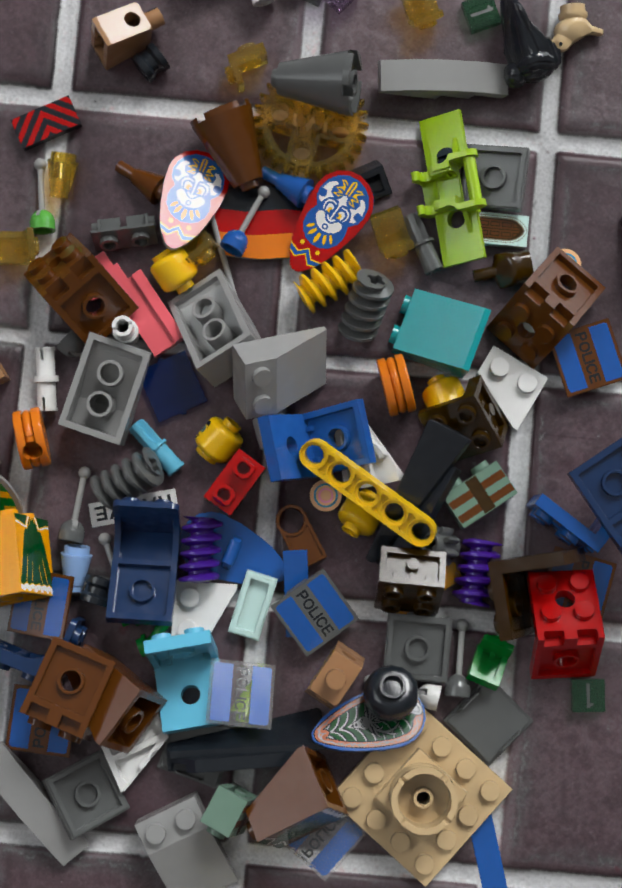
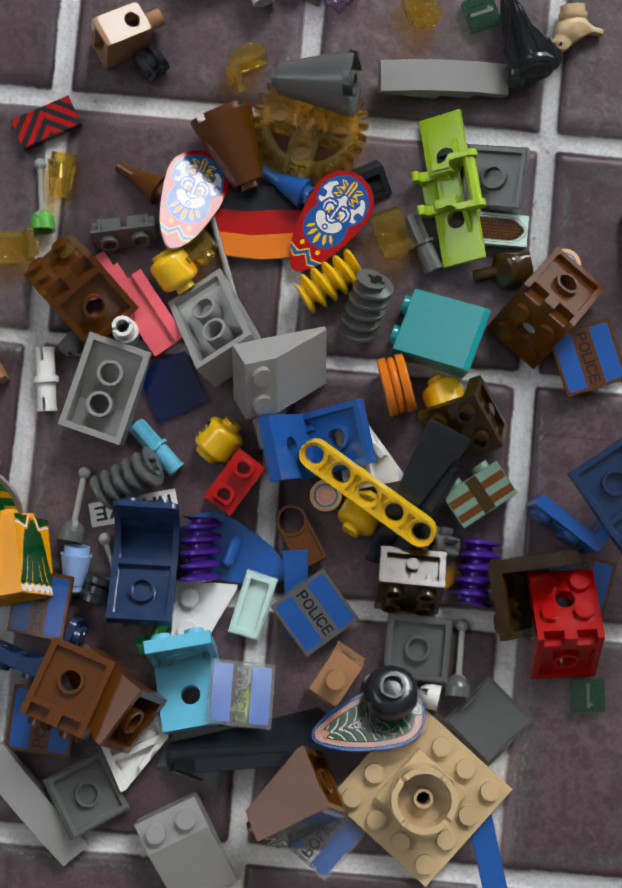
(31, 438): orange head -> none
(227, 811): sand green brick -> none
(236, 241): hinge -> none
(489, 661): green bracket -> none
(511, 384): white wing -> none

